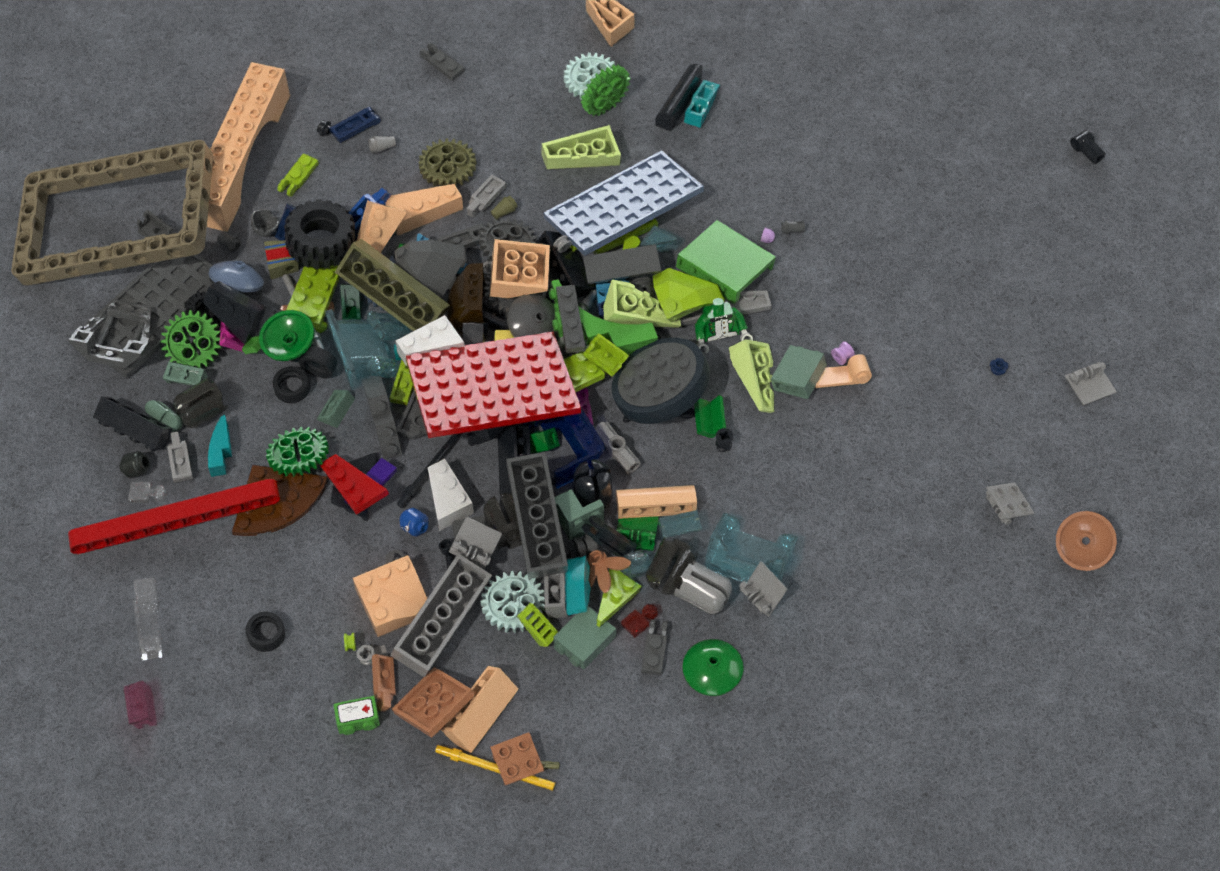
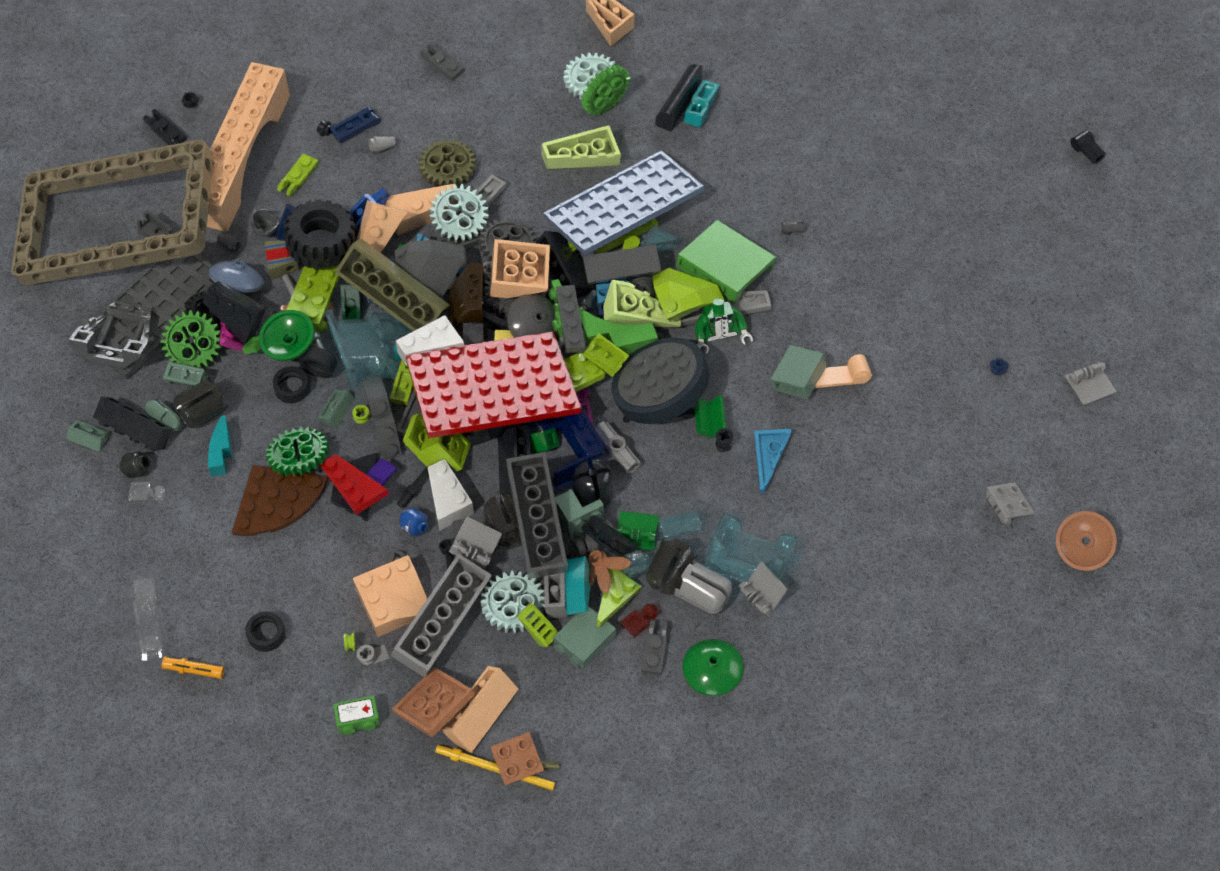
(87, 435): none -> sand green slope
(140, 704): clear pink hinge -> none
(165, 129): none -> black hinge
(170, 664): none -> light orange pin
(173, 516): red beam -> none
(179, 459): light grey hinge -> none
(190, 100): none -> black plate
(362, 419): none -> lime bush
(383, 681): nougat hinge -> none
(432, 450): none -> lime bracket
(465, 198): none -> light aqua gear
(504, 207): olive cone -> none
(562, 244): light grey bush -> none
(655, 501): light nougat brick -> none
(753, 364): yellowish green wedge -> none
(767, 236): lavender hinge -> none
(769, 449): none -> dark azure wing
(842, 353): lavender wheel -> none

